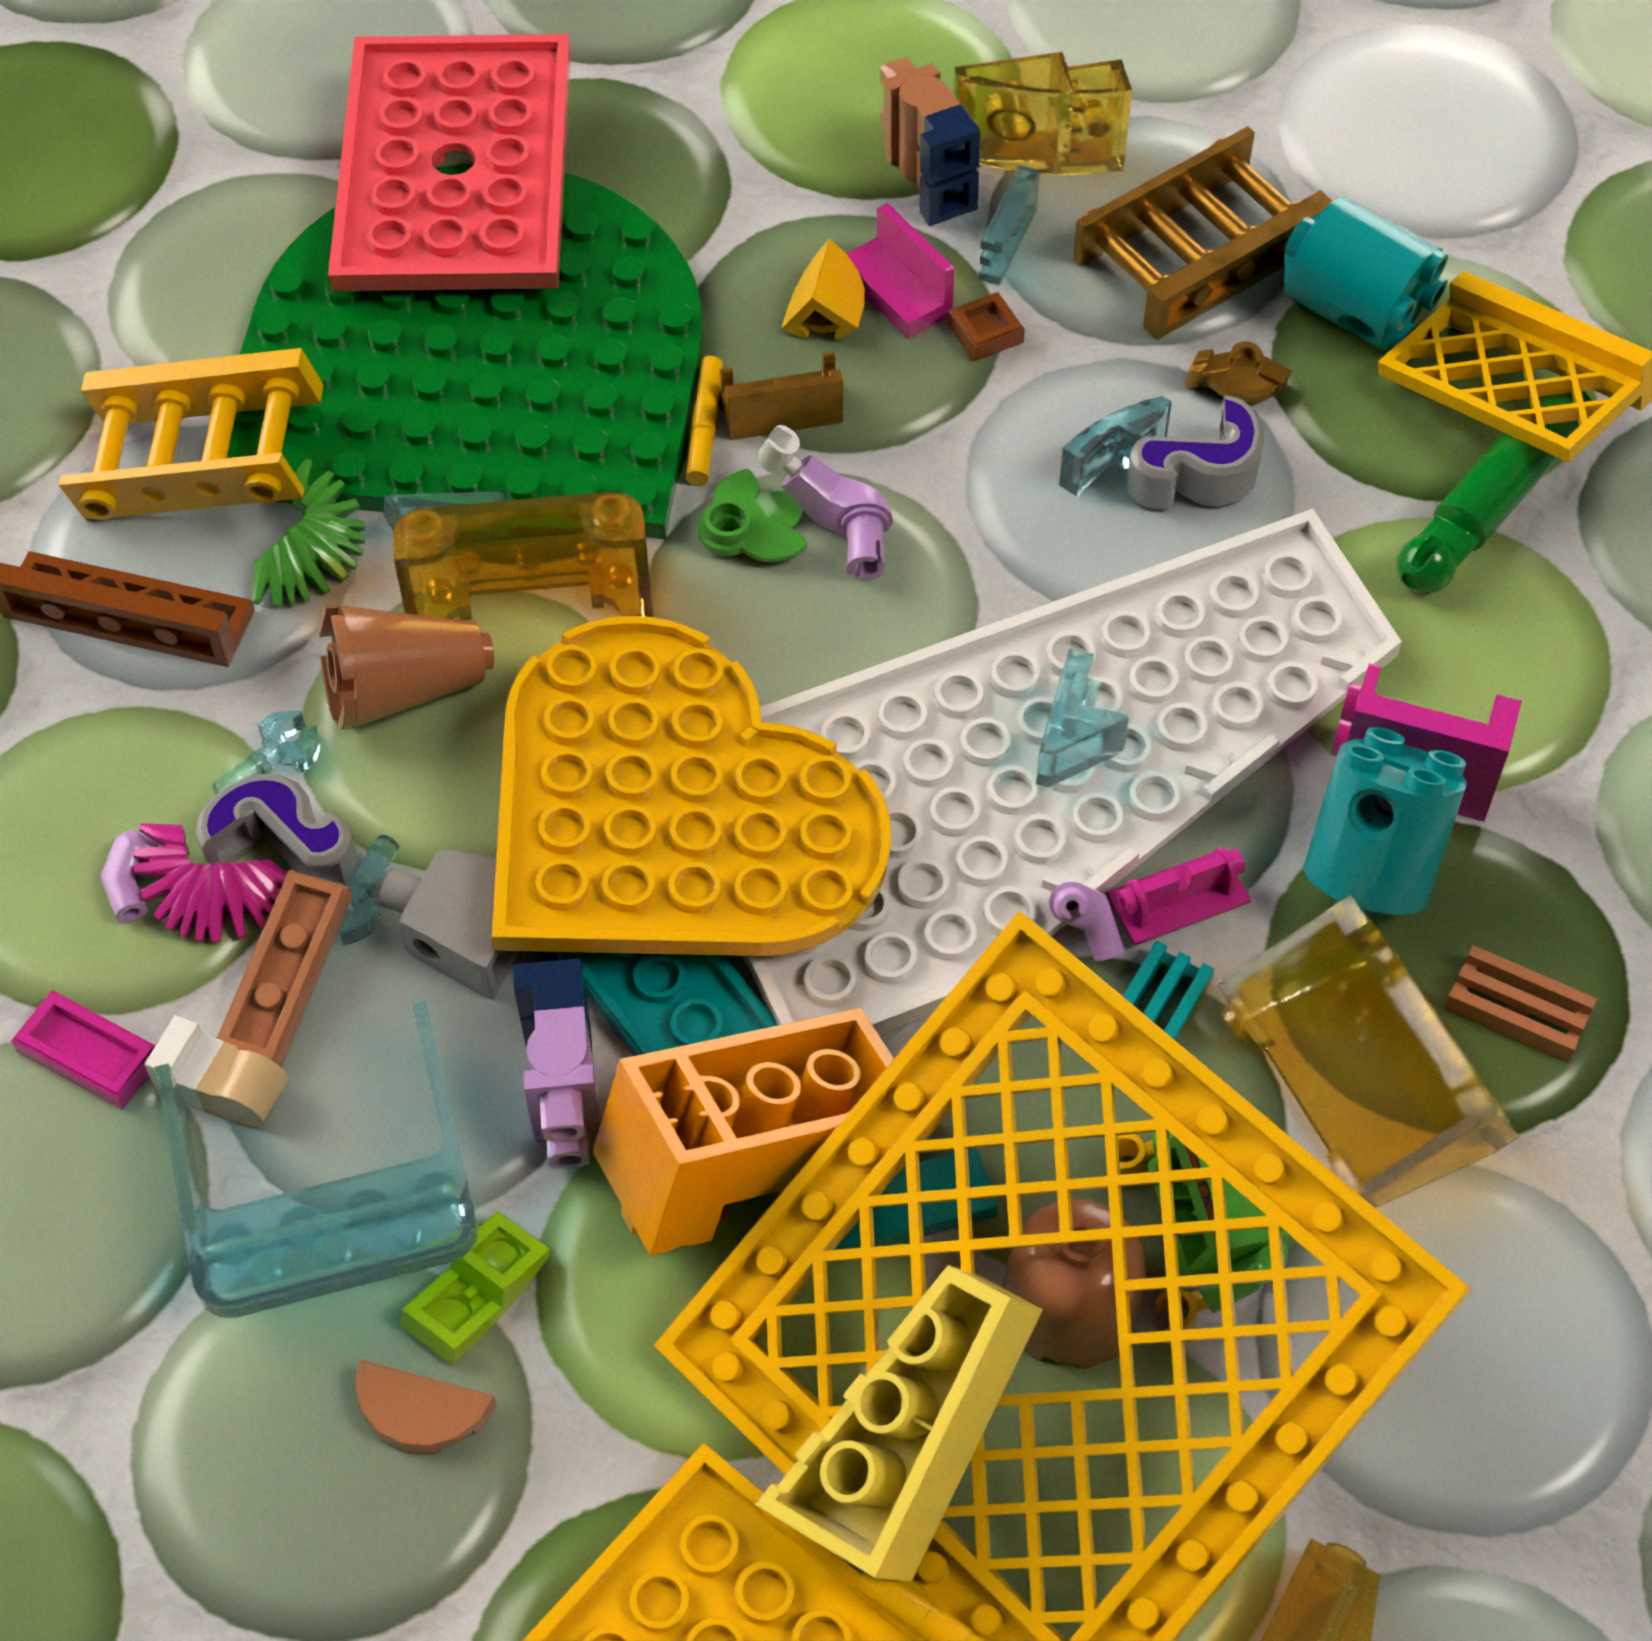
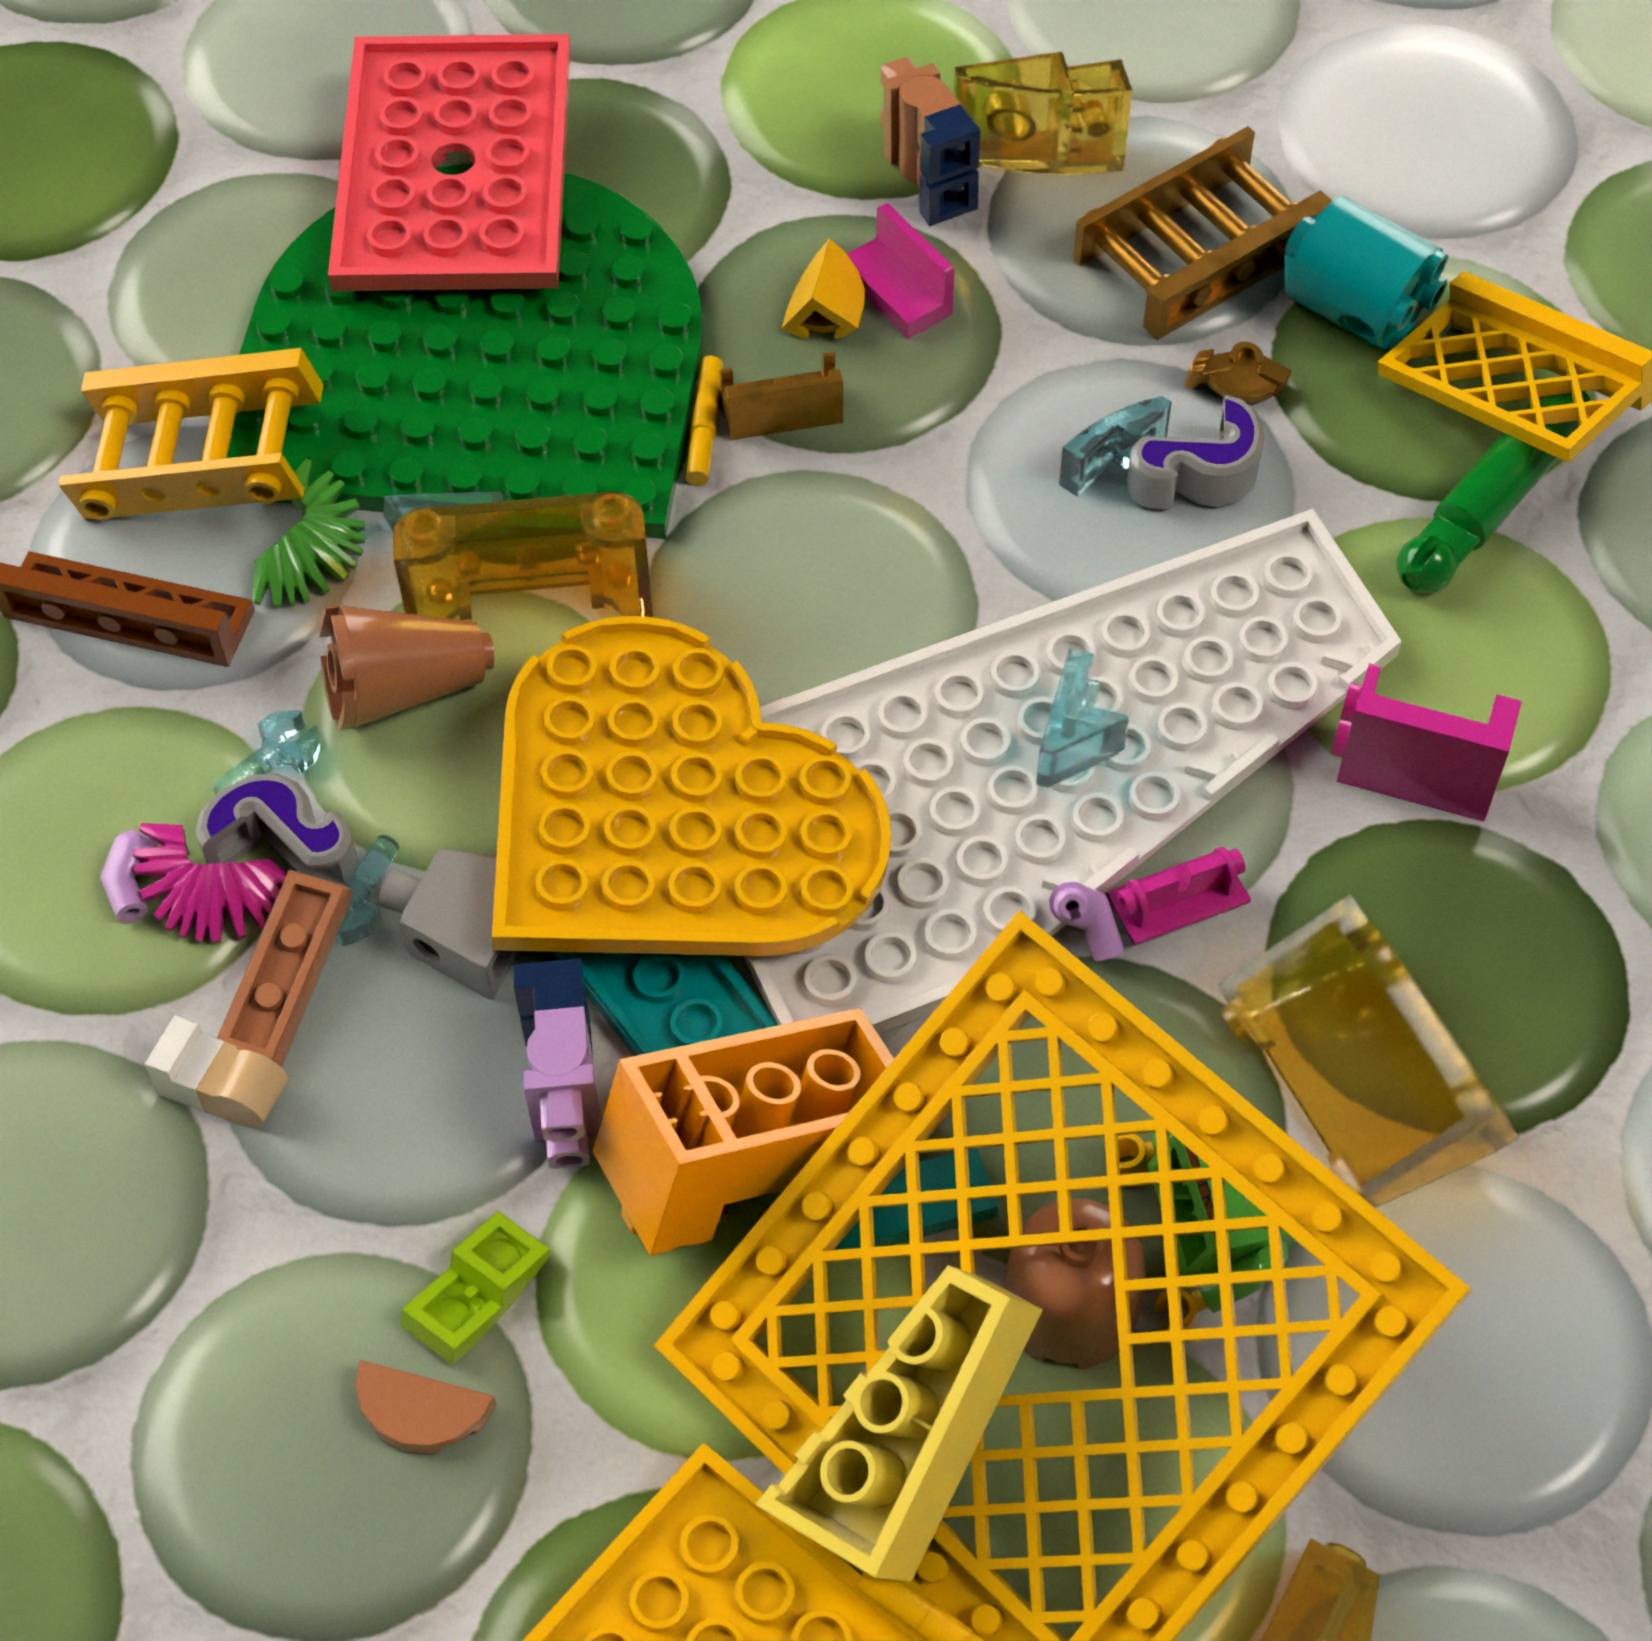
(85, 1049): dark pink tile -> none
(326, 1233): clear light blue windscreen -> none
(758, 520): bright green plate -> none
(832, 502): lavender arm -> none
(986, 326): dark orange tile -> none
(1009, 225): clear light blue tile -> none
(1177, 969): teal tile -> none
(1385, 823): teal cylinder -> none
(1525, 994): nougat tile -> none

